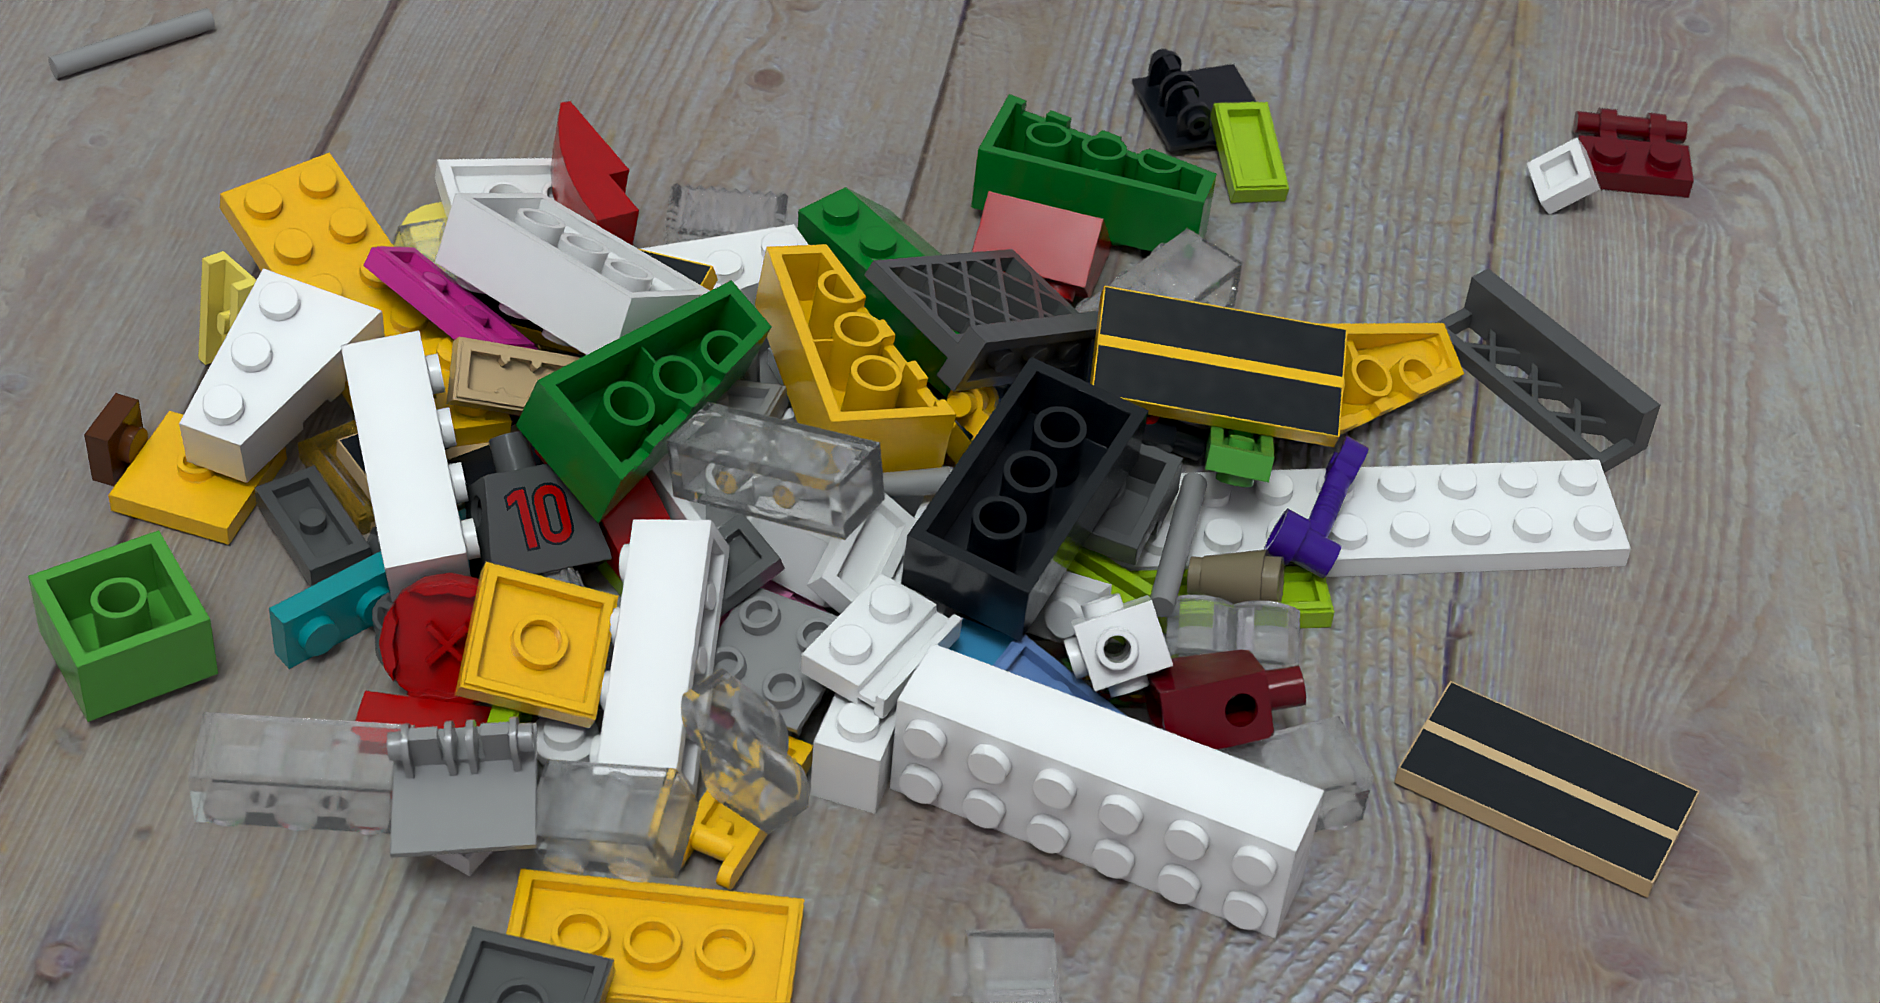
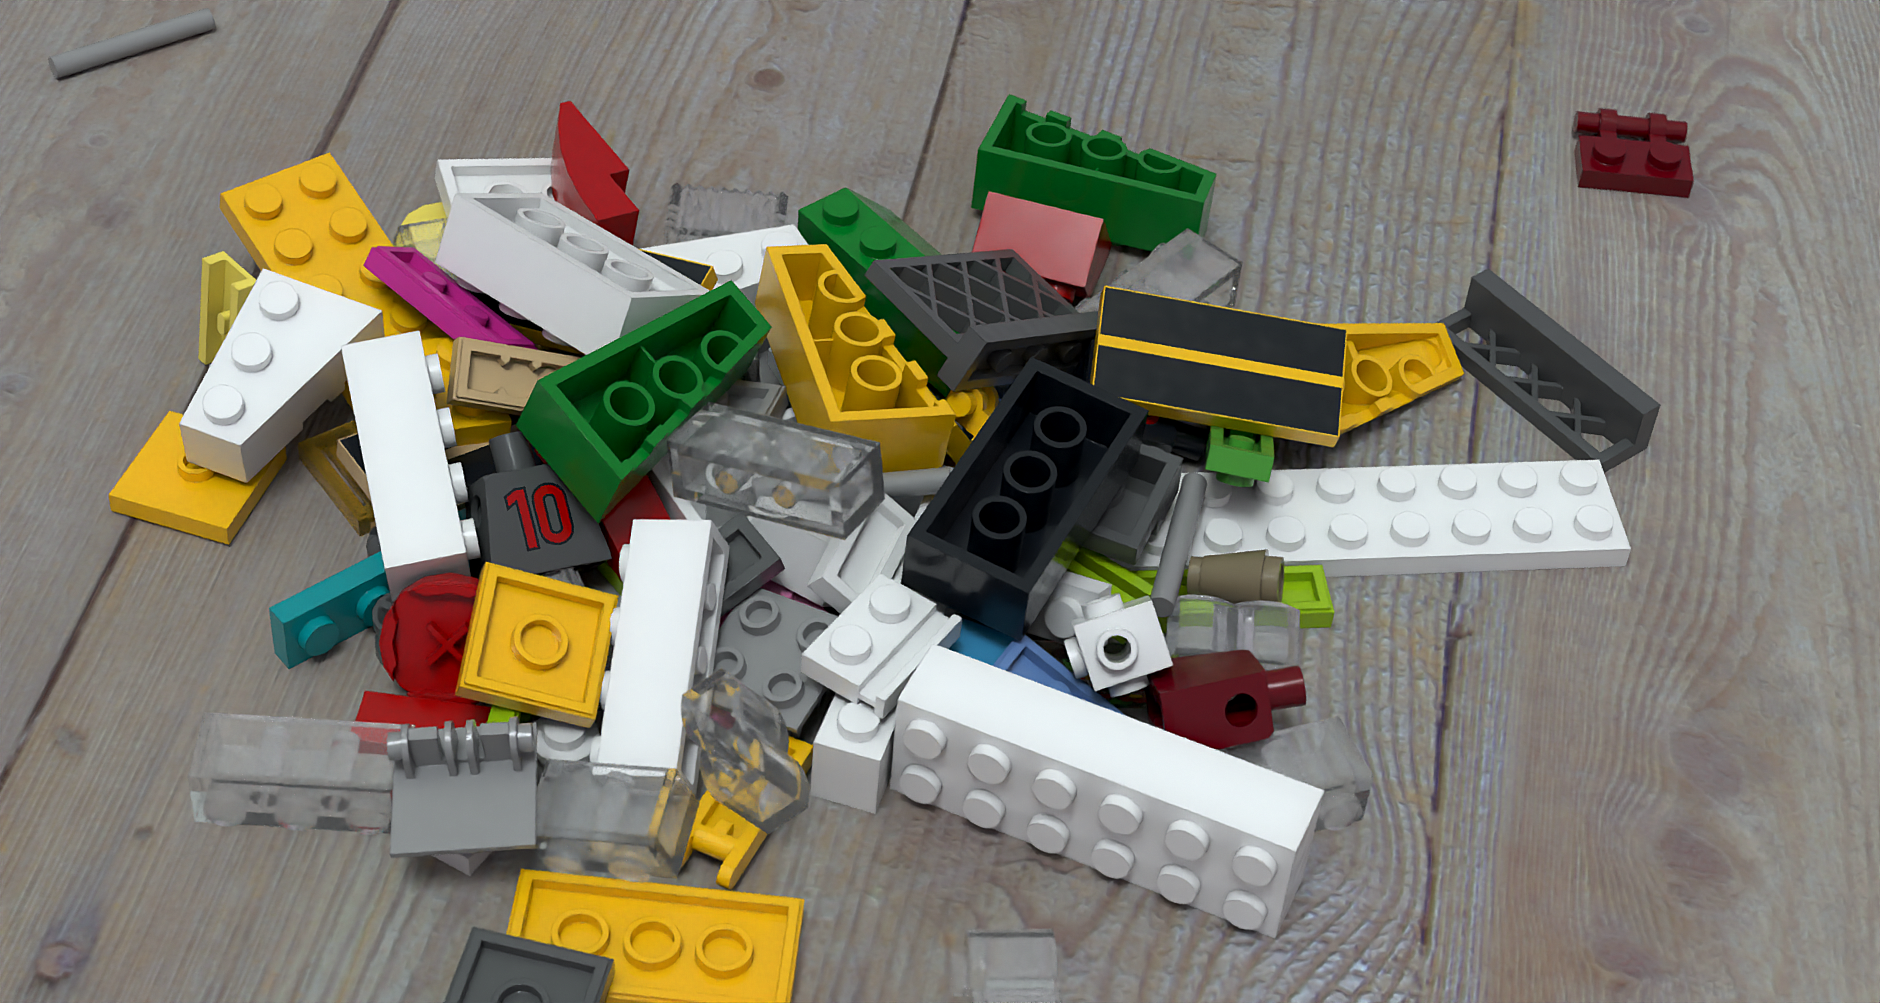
(115, 439): reddish brown plate -> none
(123, 625): bright green brick -> none
(311, 524): dark grey plate -> none
(1183, 100): black hinge -> none
(1249, 152): lime tile -> none
(1307, 540): dark purple brick -> none
(1547, 788): black tile -> none
(1563, 176): white plate -> none

